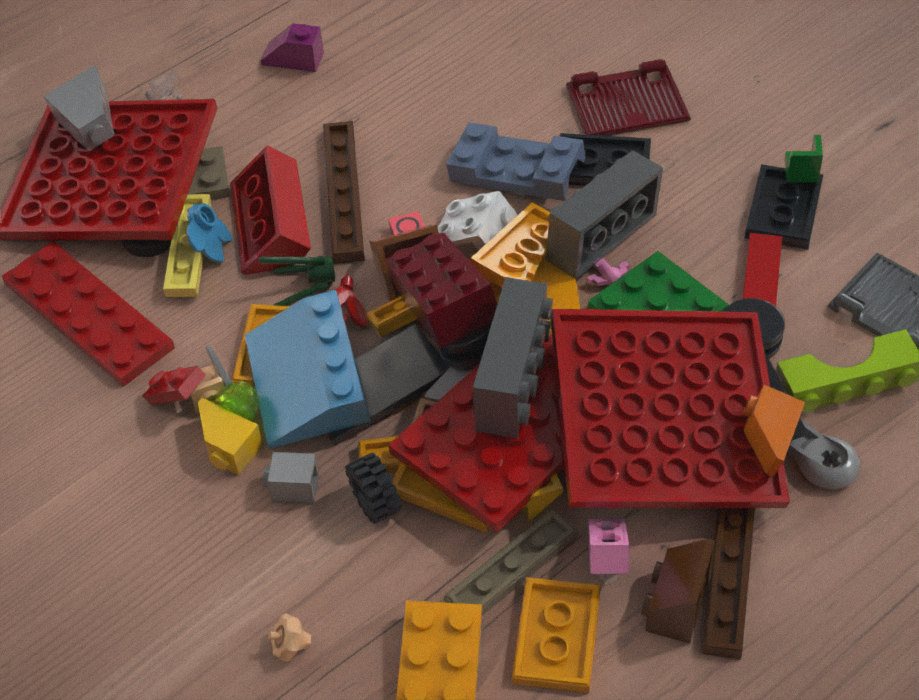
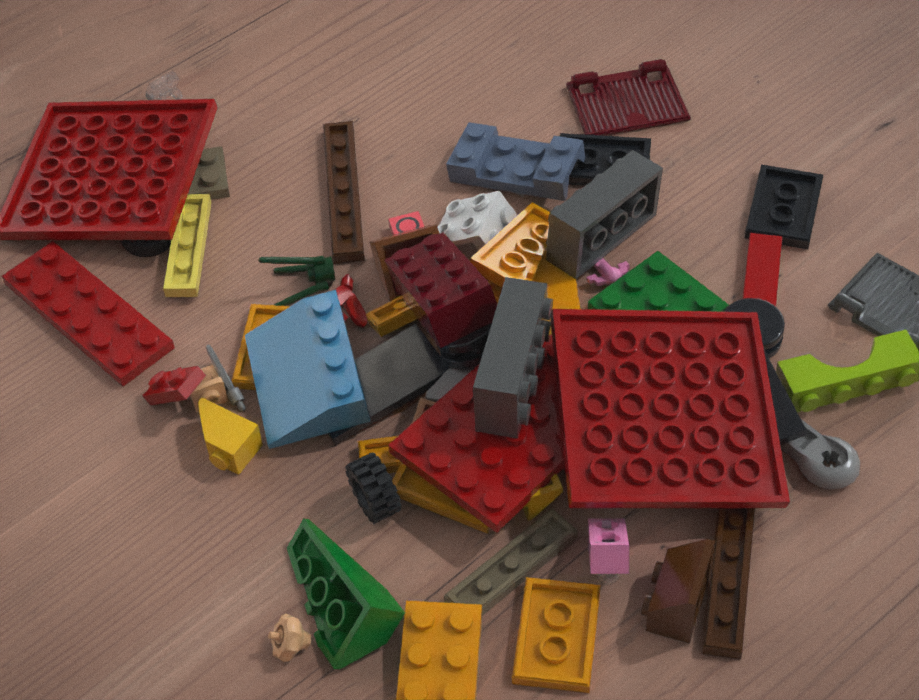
(83, 108): light grey slope -> none
(207, 232): dark azure plate -> none
(239, 399): clear neon green cone -> none
(269, 211): red slope -> none
(292, 477): light grey brick -> none
(295, 48): magenta slope -> none
(347, 602): none -> green wedge
(771, 426): orange slope -> none
(804, 165): green panel -> none

